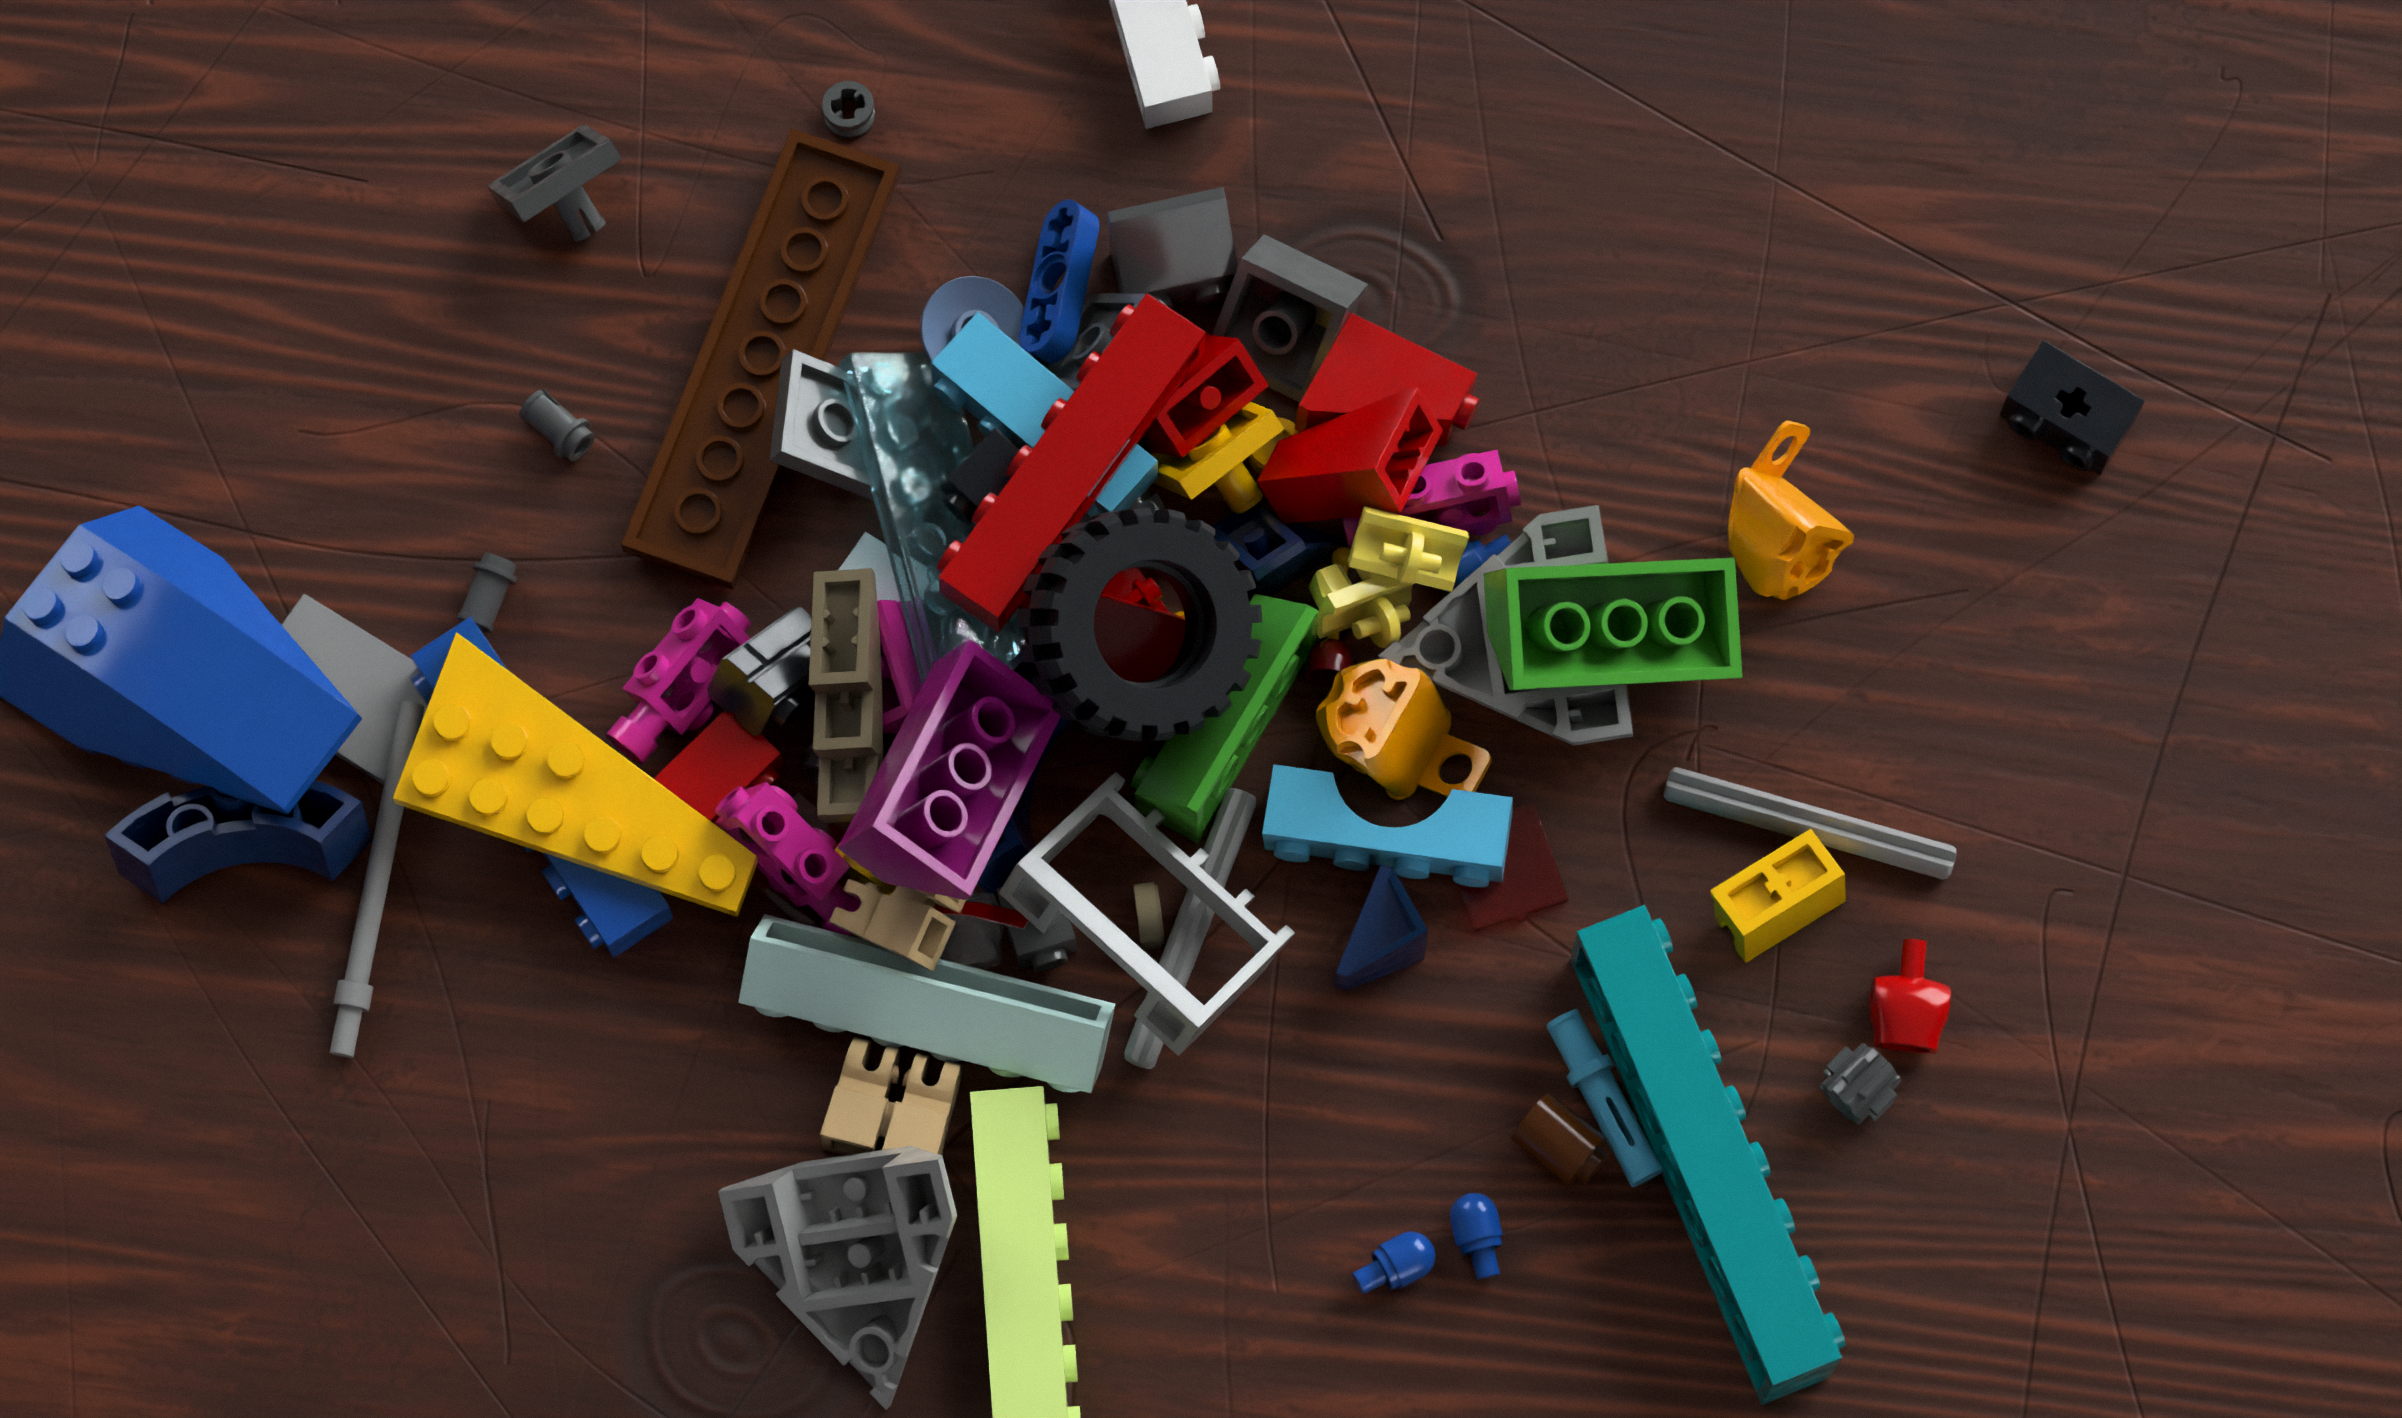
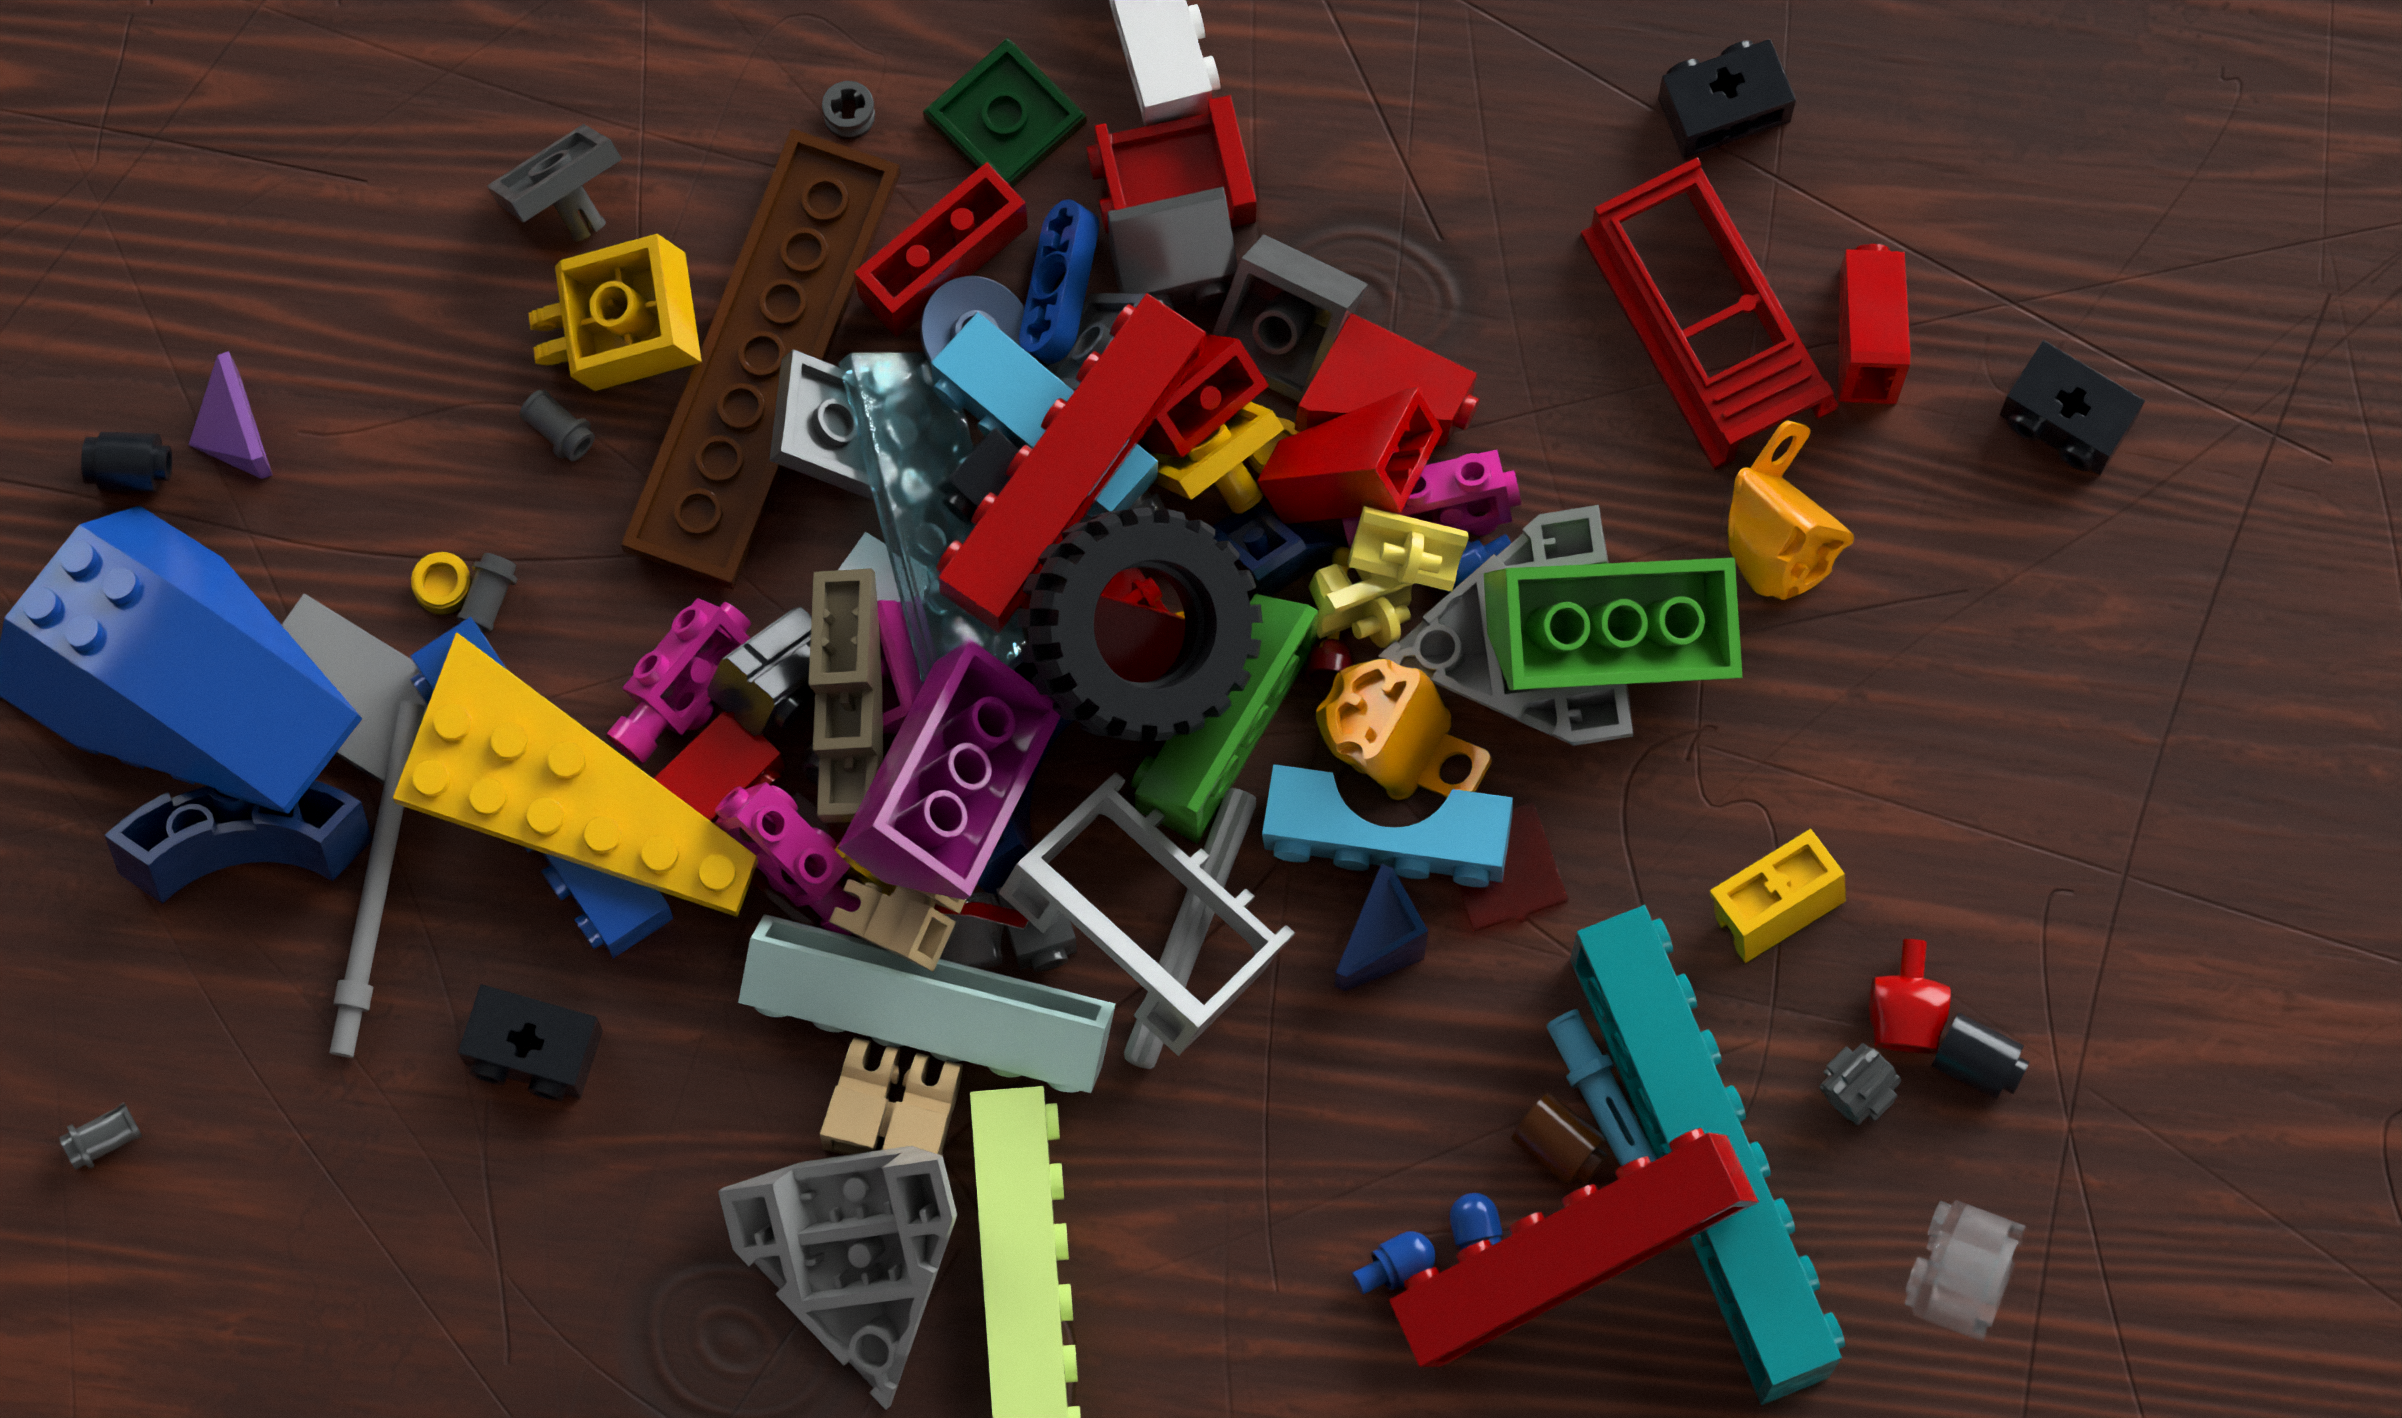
(99, 1136): none -> dark grey pin
(126, 461): none -> black brick
(227, 424): none -> medium lavender slope
(441, 582): none -> yellow tile
(505, 1018): none -> black brick
(621, 314): none -> yellow hinge
(941, 246): none -> red brick
(1005, 114): none -> dark green tile
(1148, 915): dark tan tile -> none
(1175, 161): none -> red panel
(1573, 1248): none -> red brick
(1708, 118): none -> black brick
(1745, 396): none -> red piece
(1795, 818): light grey axle -> none
(1873, 325): none -> red slope
(1966, 1268): none -> clear brick
(1980, 1057): none -> black brick

